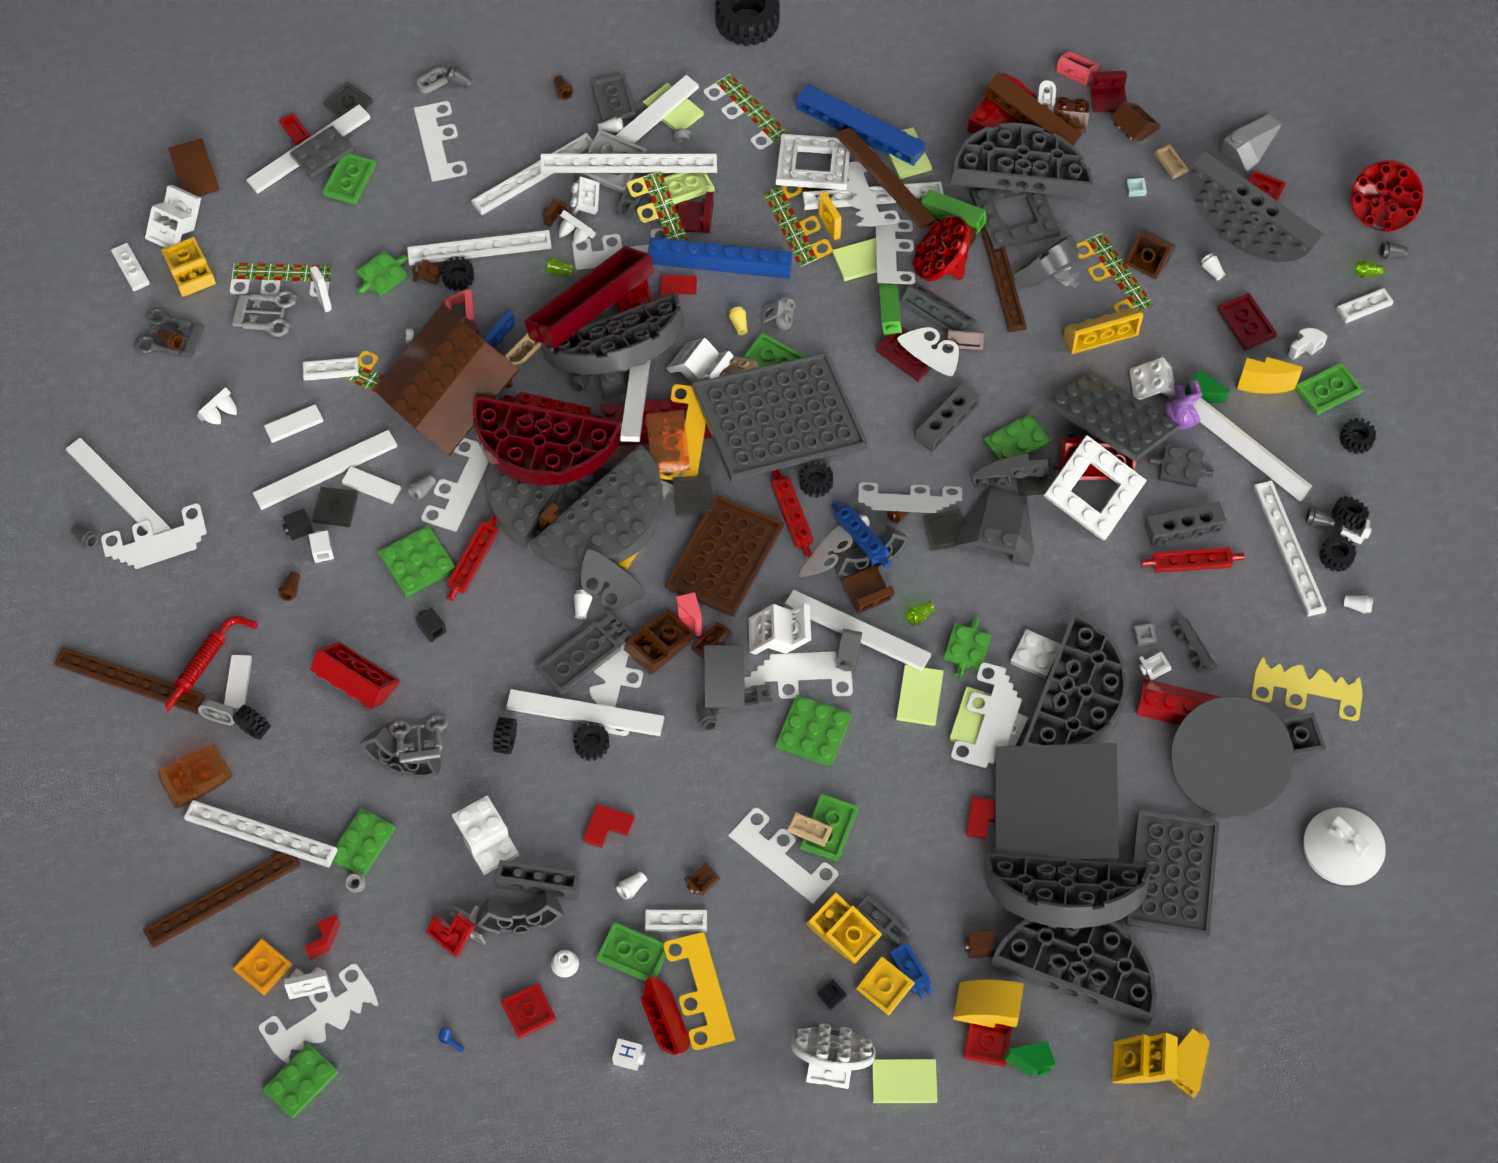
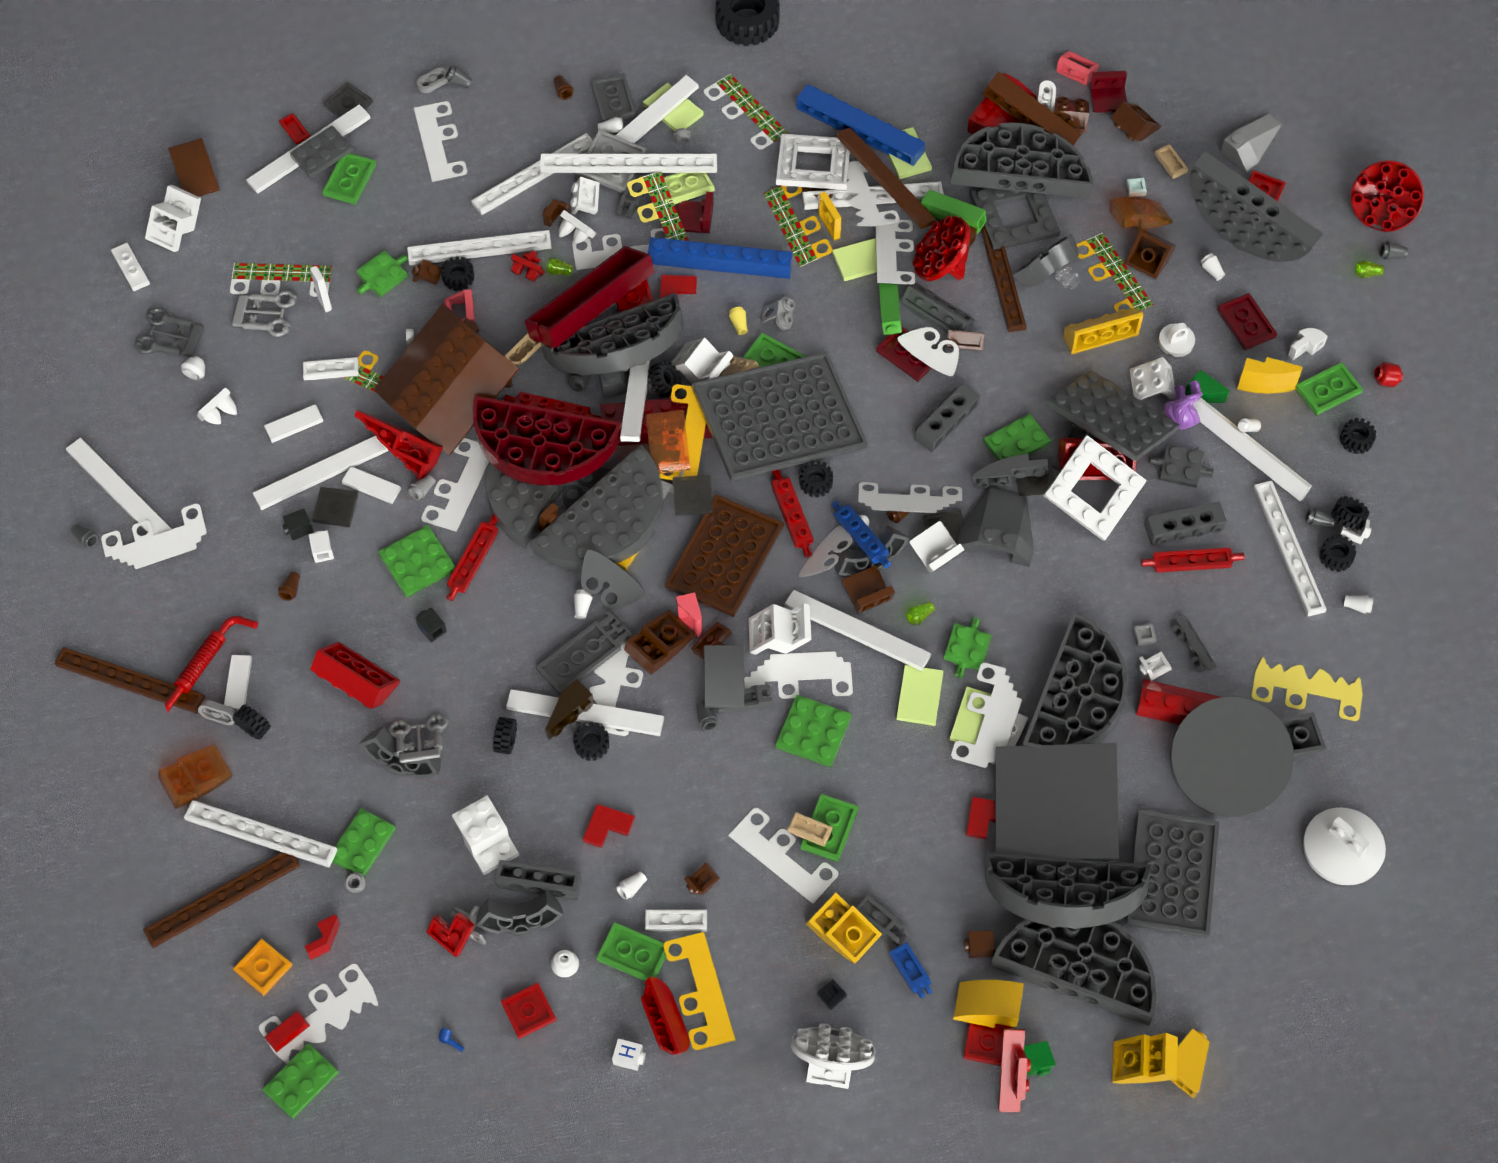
(170, 339): reddish brown cone -> none
(188, 266): yellow slope -> none
(194, 368): none -> white cone
(287, 1031): none -> red tile
(303, 985): white tile -> none
(414, 451): none -> red wedge
(499, 330): blue hinge -> none
(533, 269): none -> red hips
(570, 705): none -> dark brown slope
(663, 378): none -> black tyre
(849, 650): dark grey slope -> none
(885, 986): yellow tile -> none
(904, 1081): yellowish green tile -> none
(935, 546): none -> white bracket
(1013, 1071): none -> bracket
(1035, 654): white plate -> none
(1139, 213): none -> clear orange slope
(1176, 339): none -> white tile
(1249, 425): none -> white cylinder
(1364, 305): white tile -> none
(1388, 374): none -> red head

